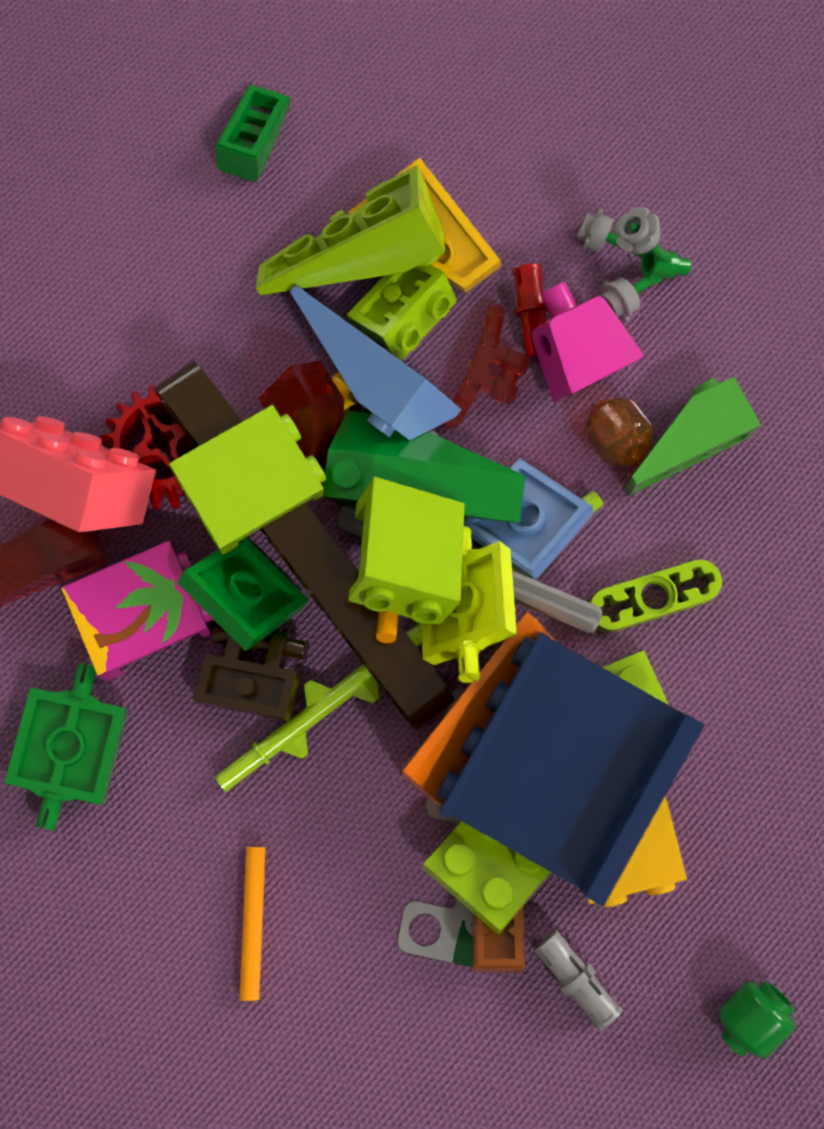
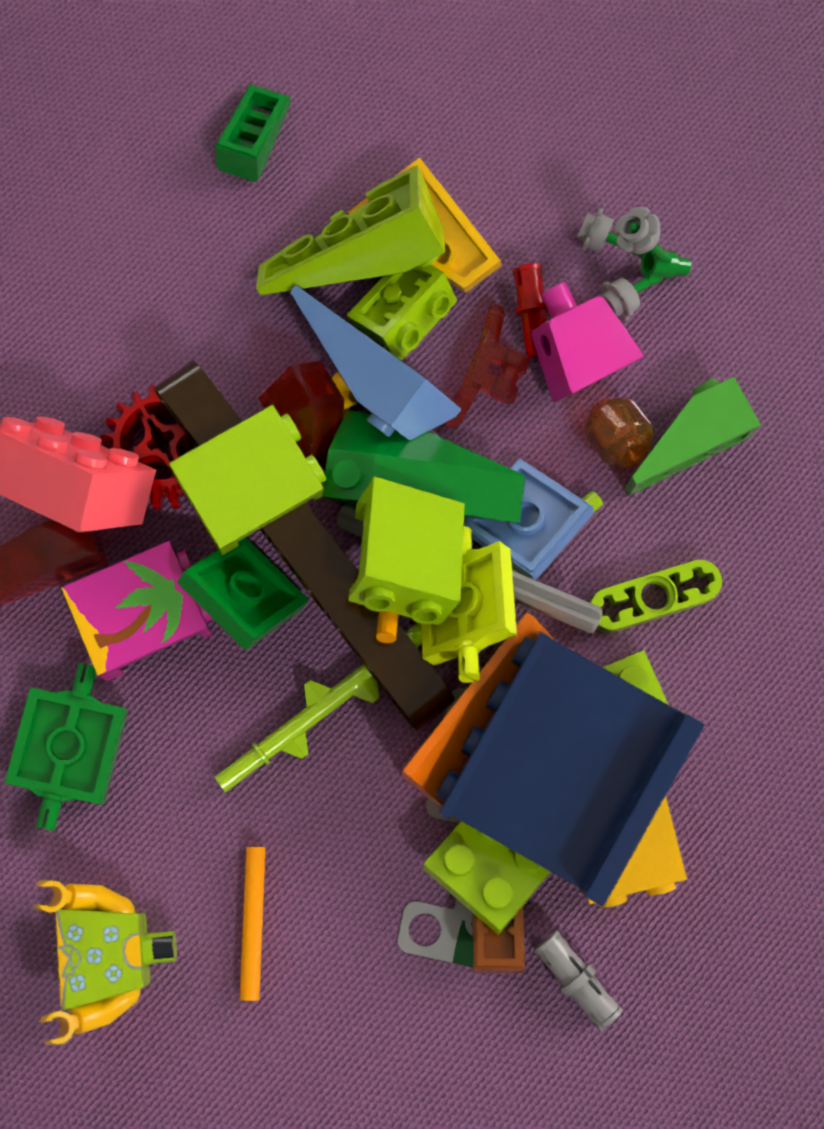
(100, 955): none -> torso
(250, 686): dark brown plate -> none
(757, 1019): green head -> none

